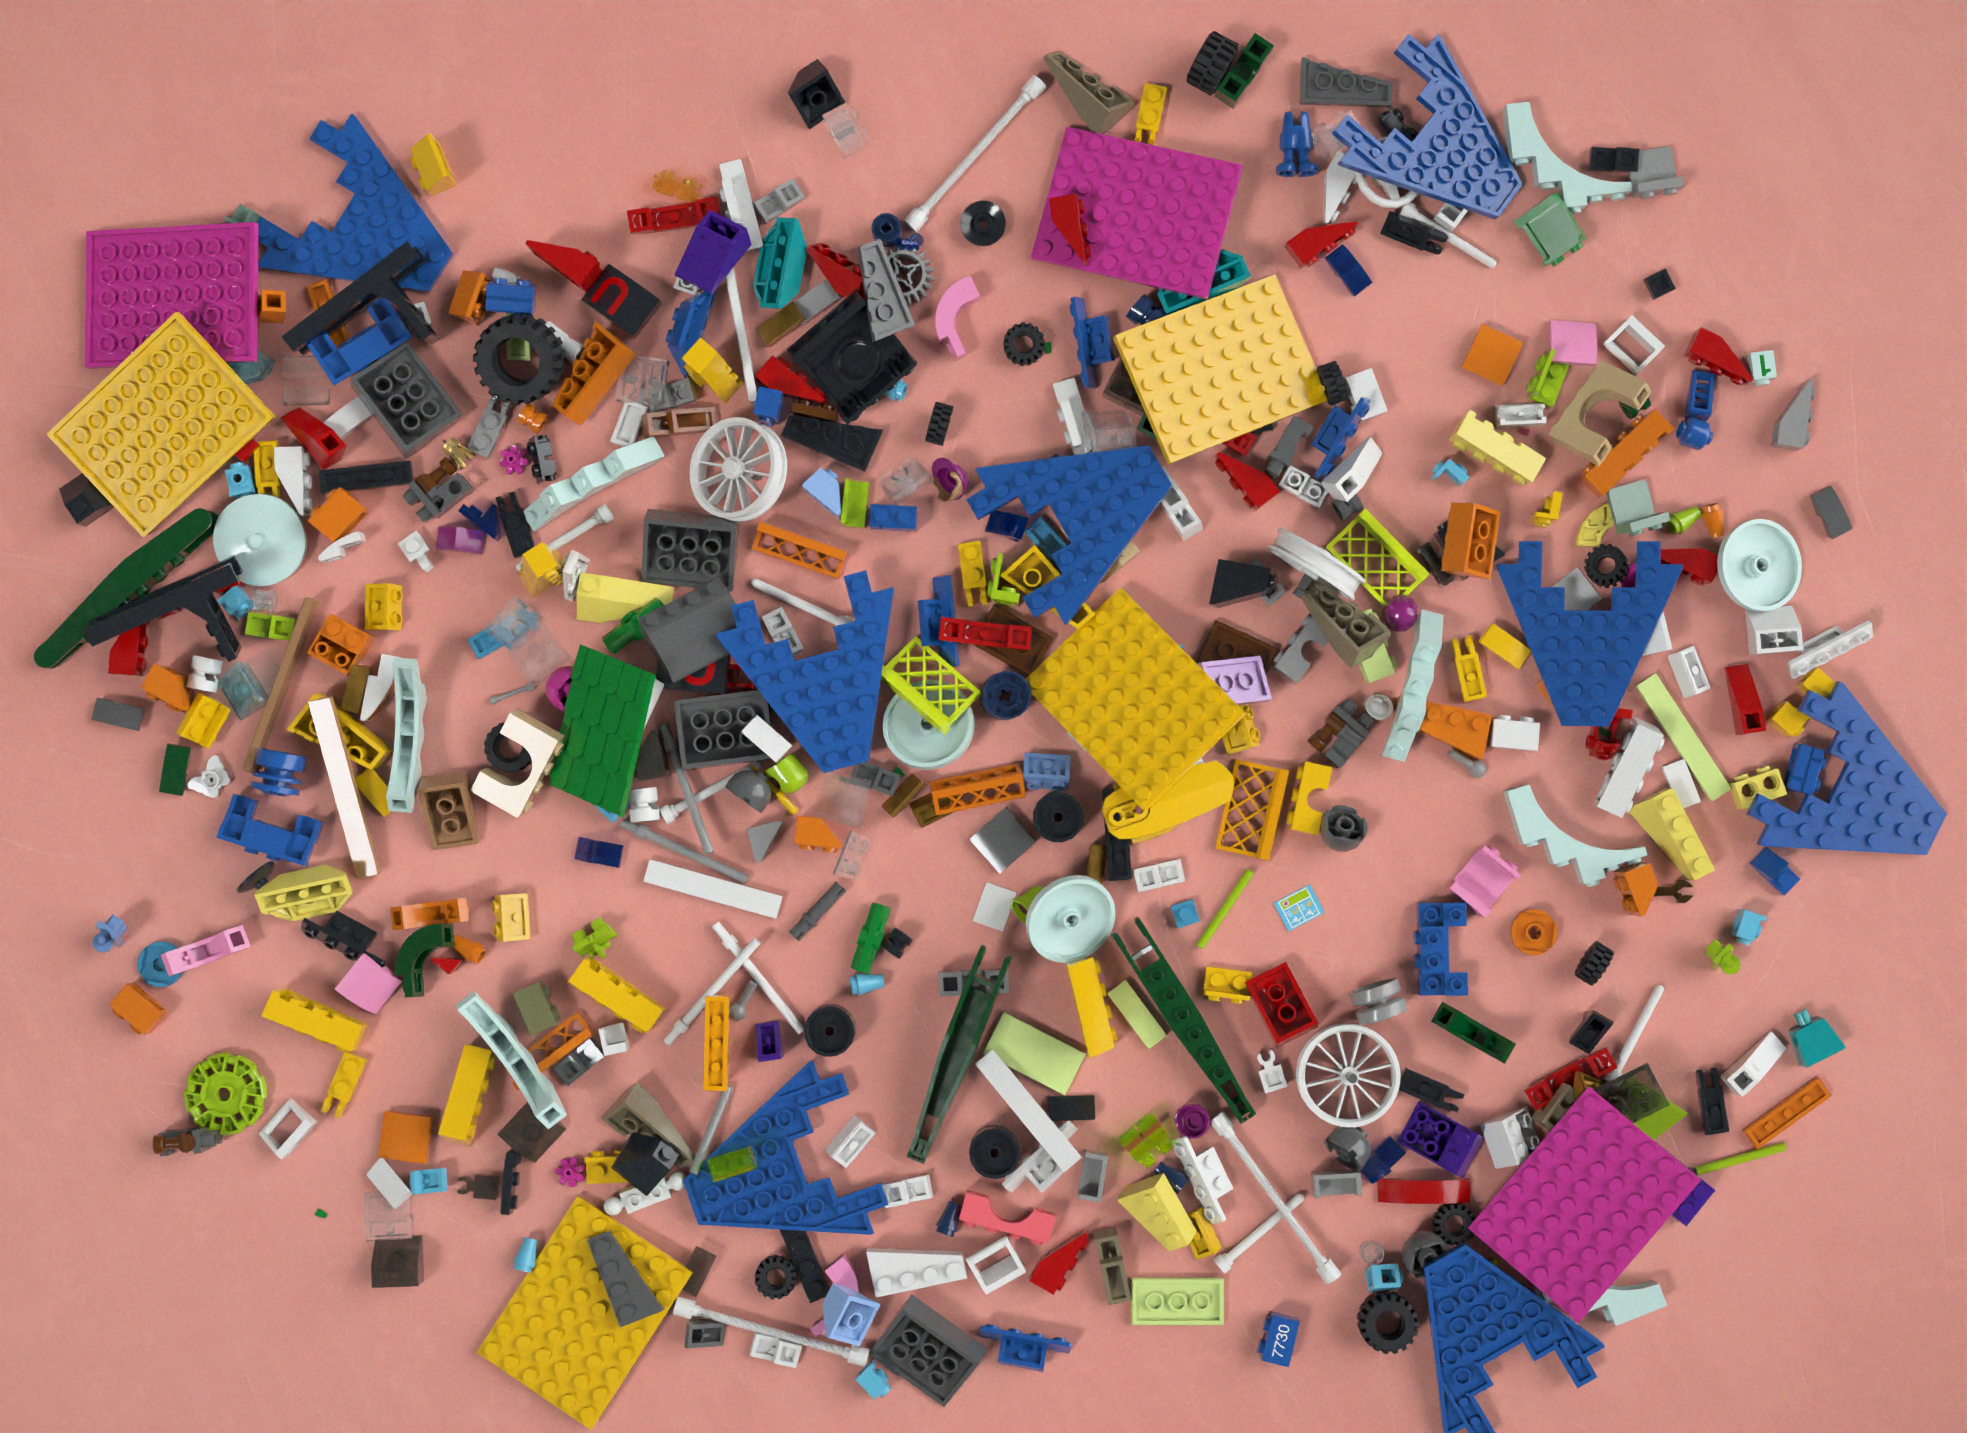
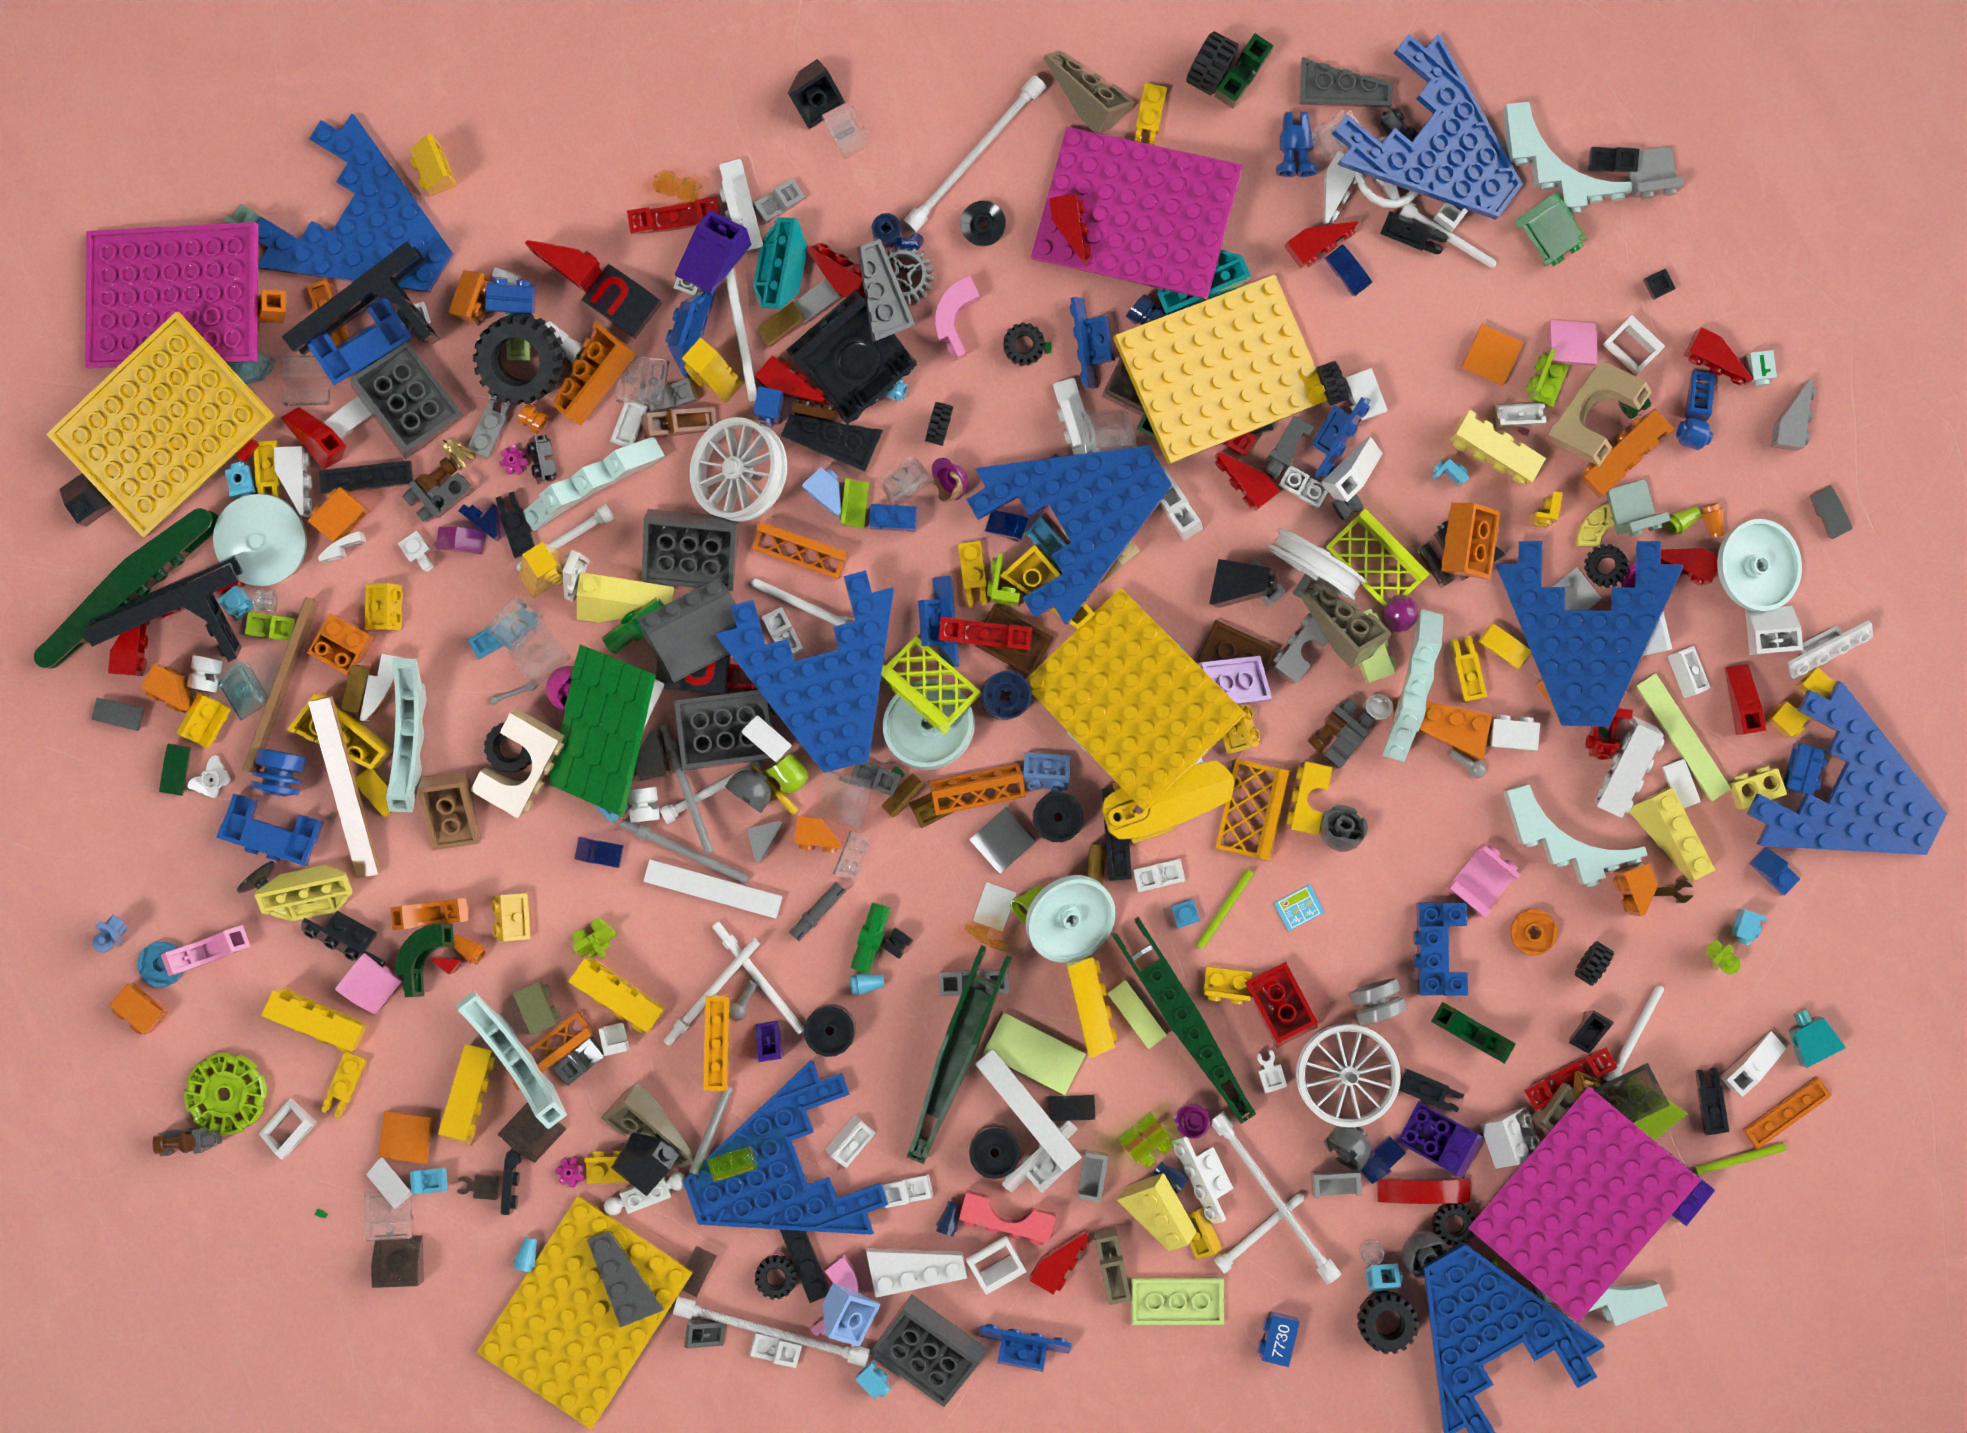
(980, 934): none -> clear yellow slope

